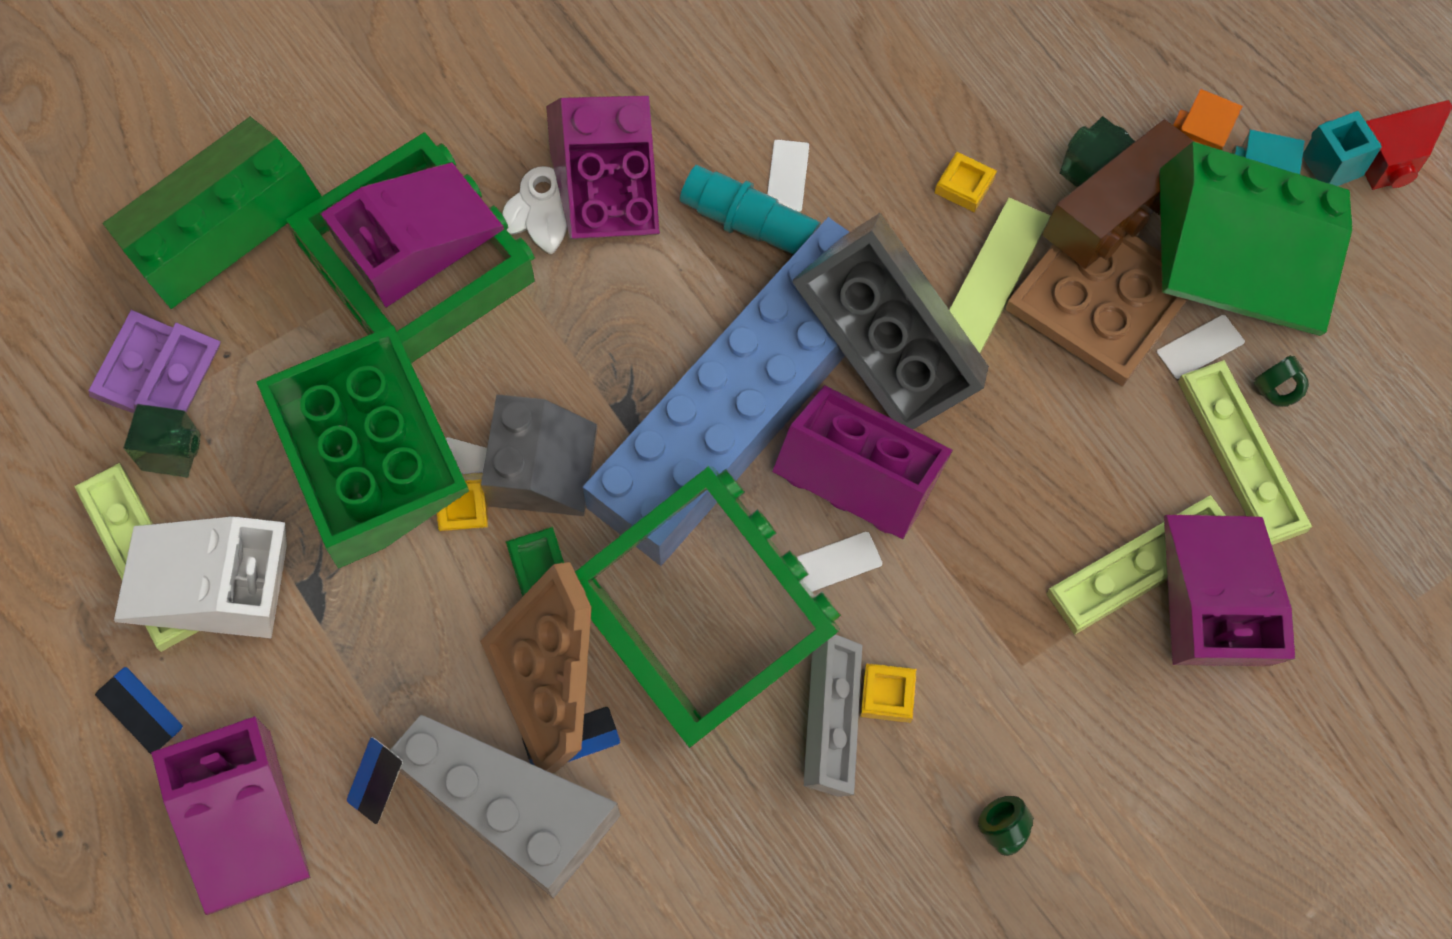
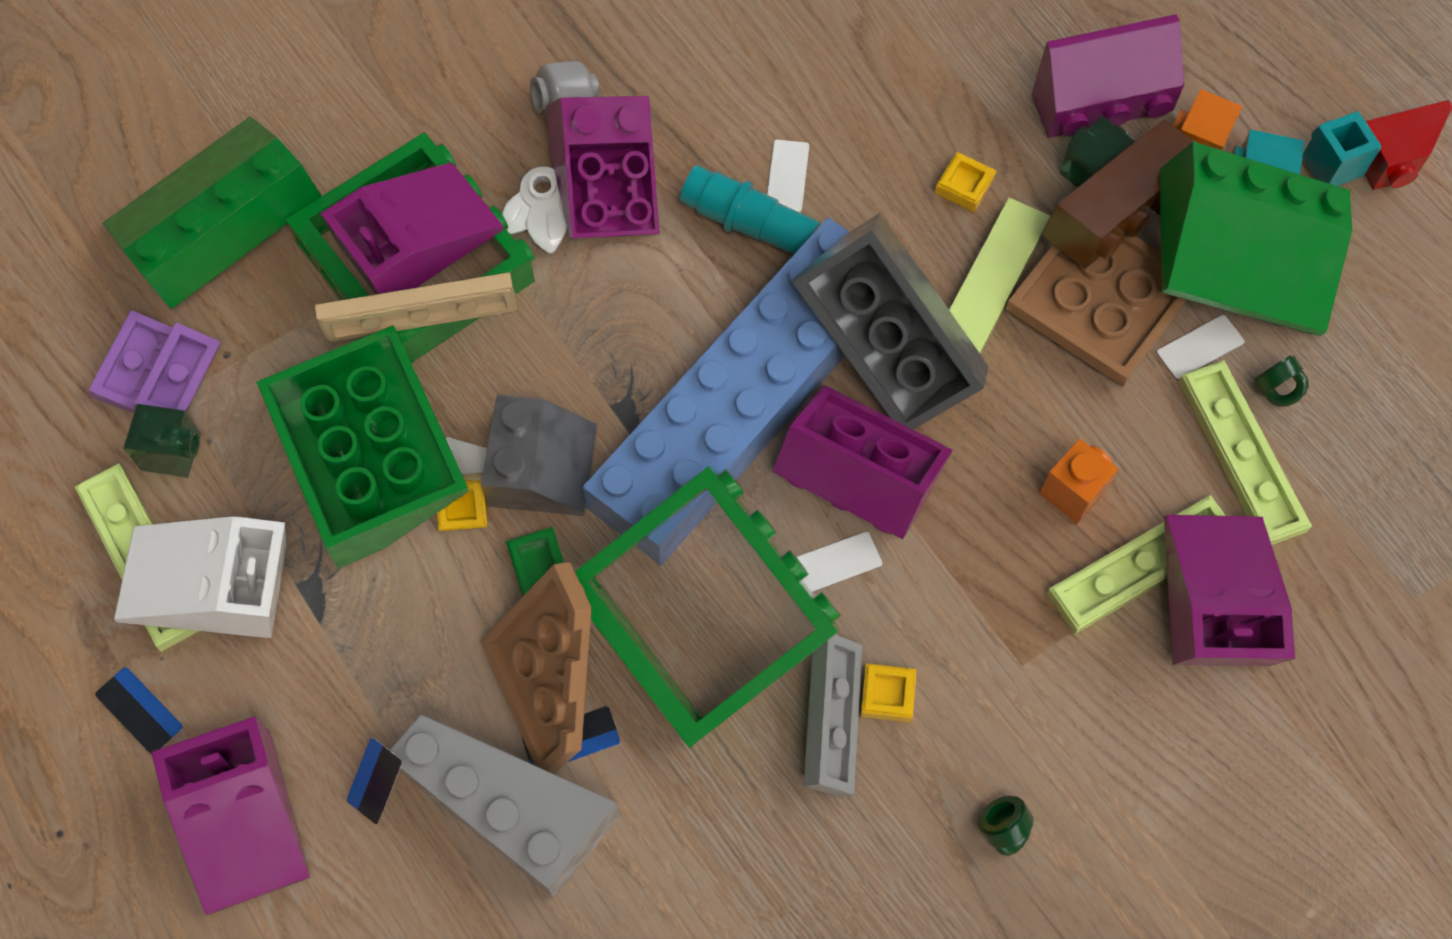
(417, 307): none -> tan tile
(561, 81): none -> light grey head
(1079, 480): none -> orange brick
(1110, 74): none -> magenta slope

